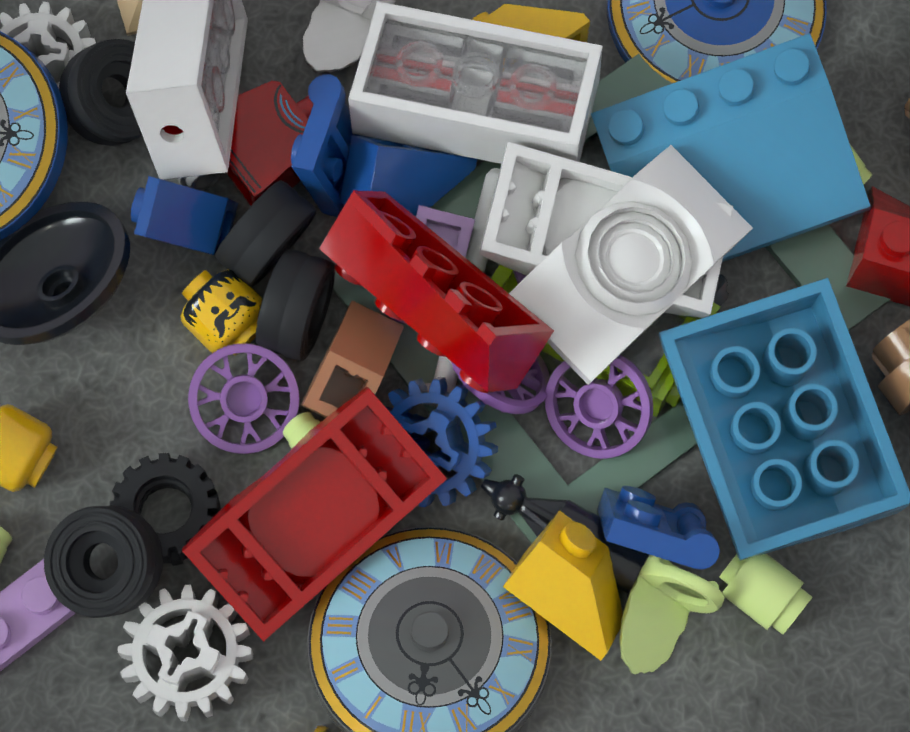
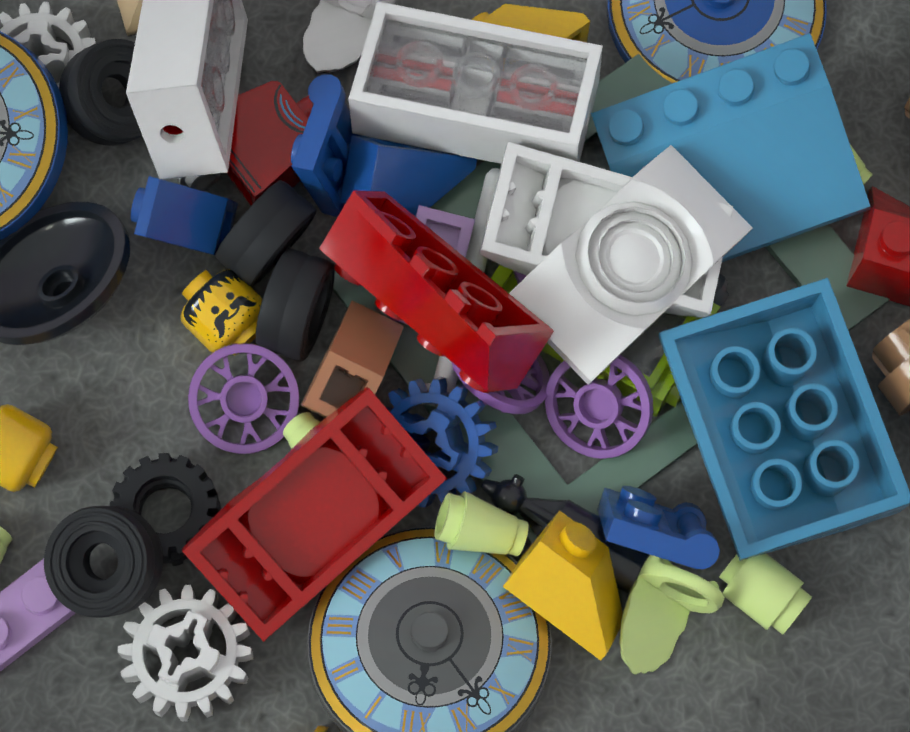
(478, 526): none -> yellowish green cone

